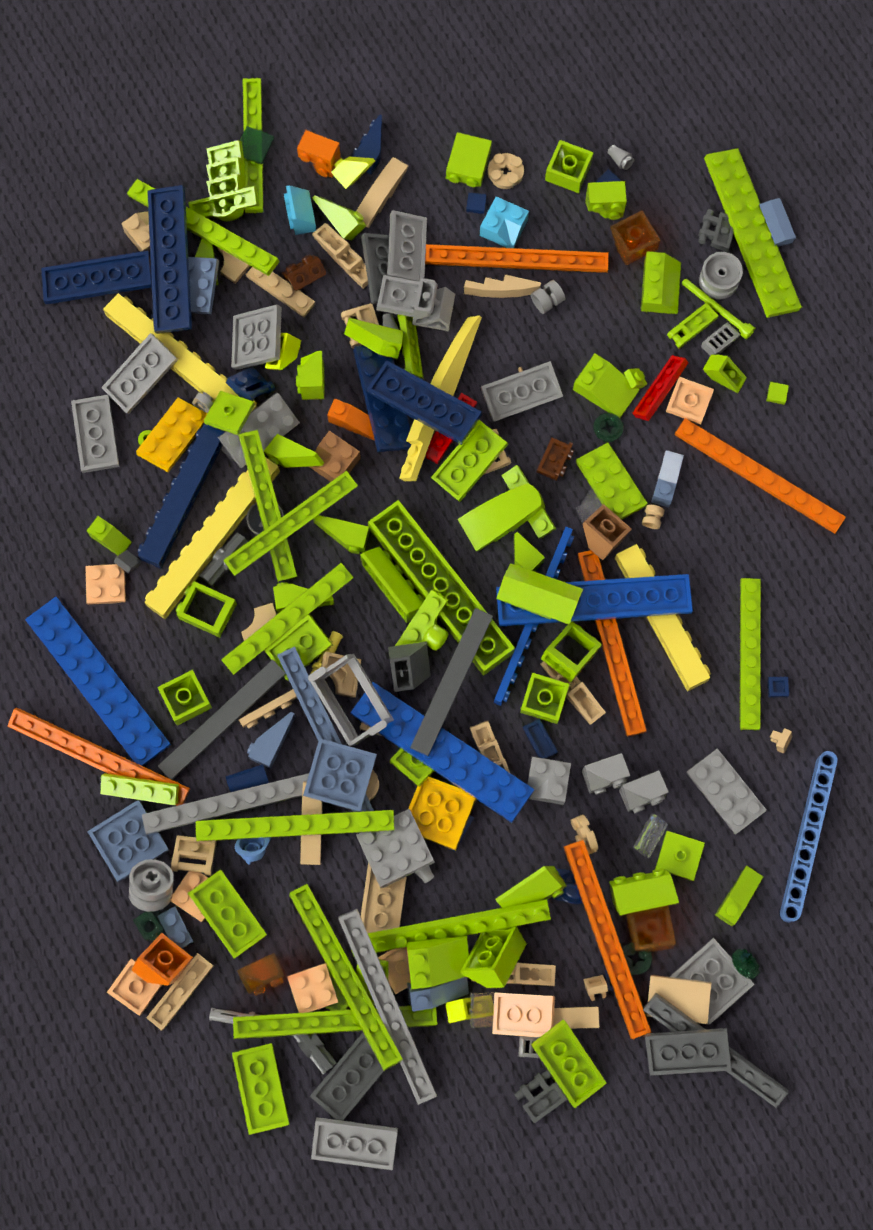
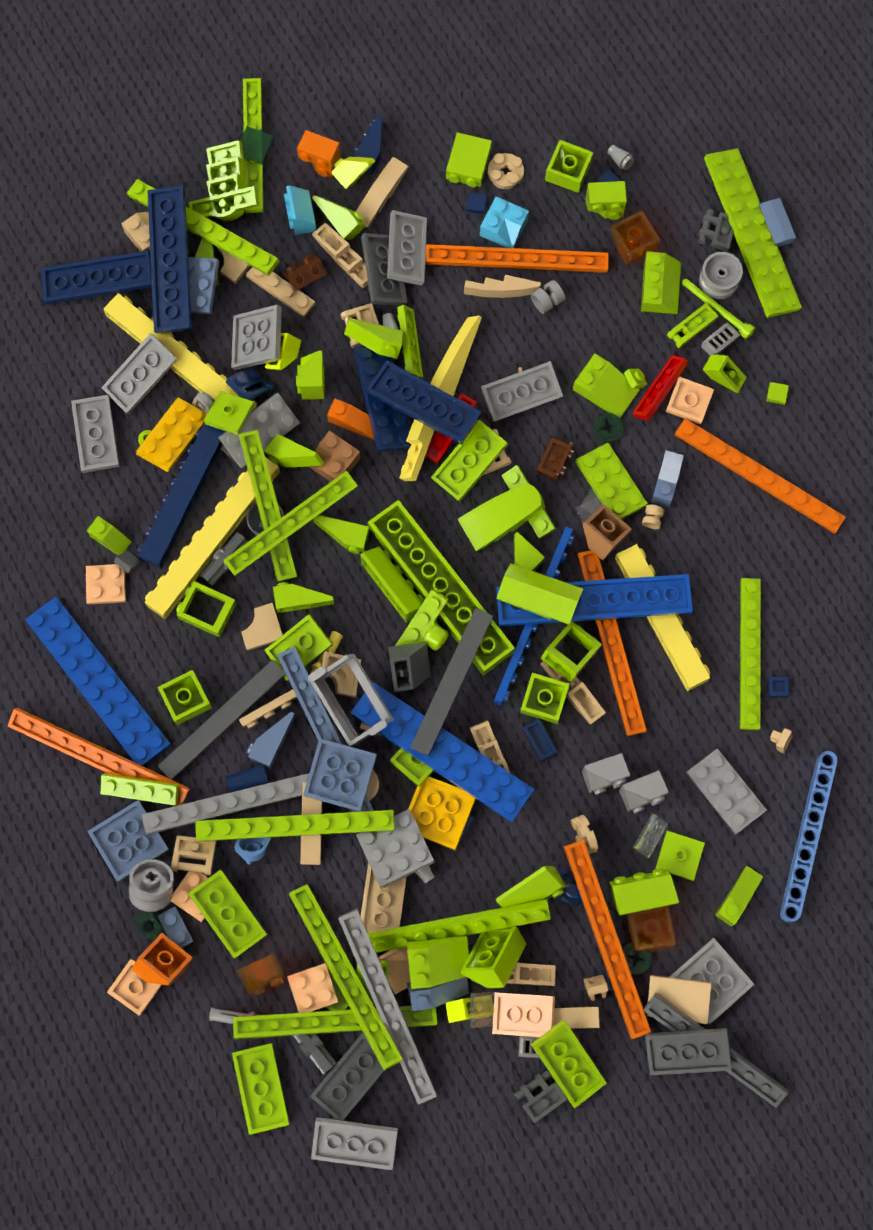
(180, 992): tan plate -> none
(287, 618): lime plate -> none
(417, 299): light grey piece -> none
(549, 780): light grey slope -> none
(739, 960): clear green gear -> none

